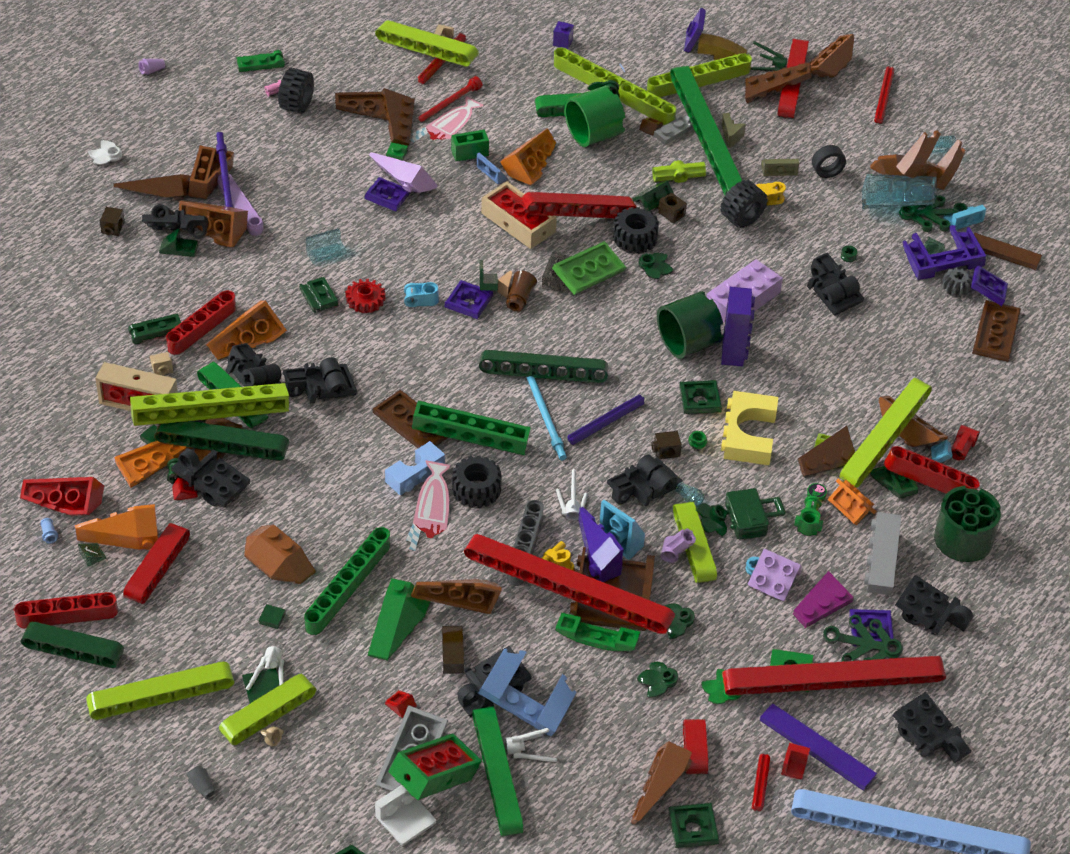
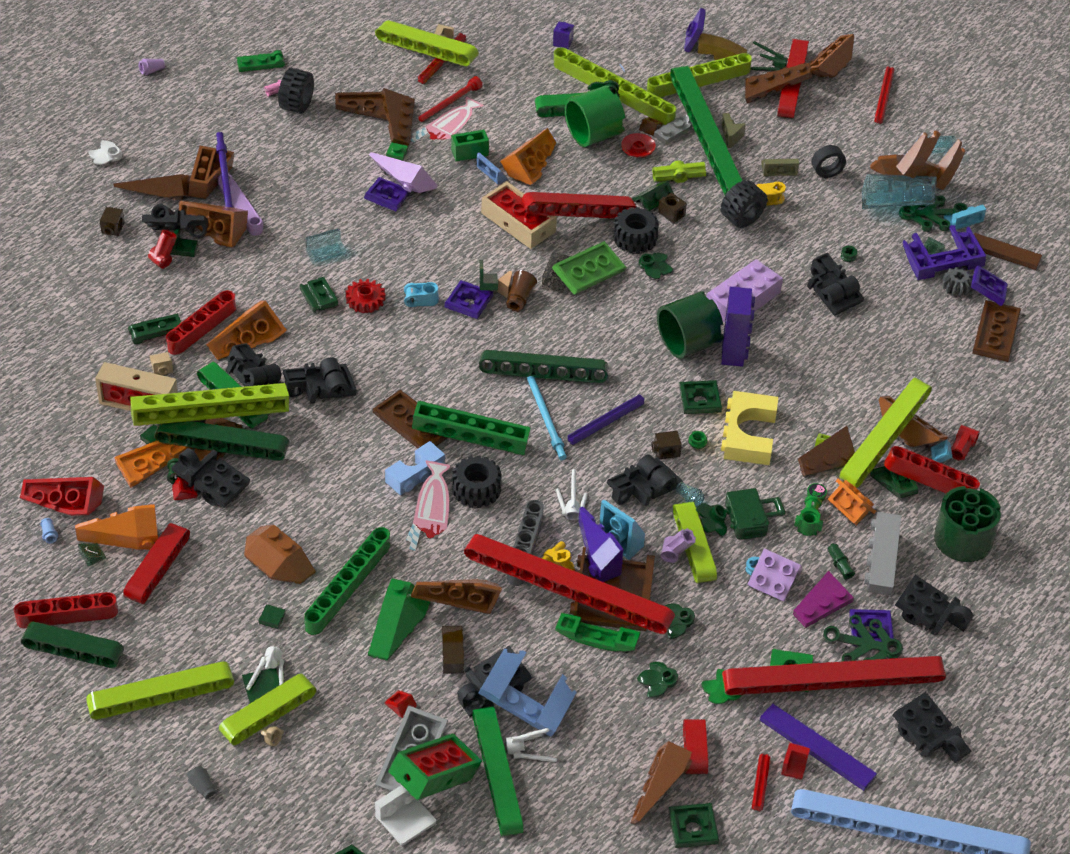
(161, 252): none -> red piece
(638, 145): none -> red dish
(841, 561): none -> dark green axle

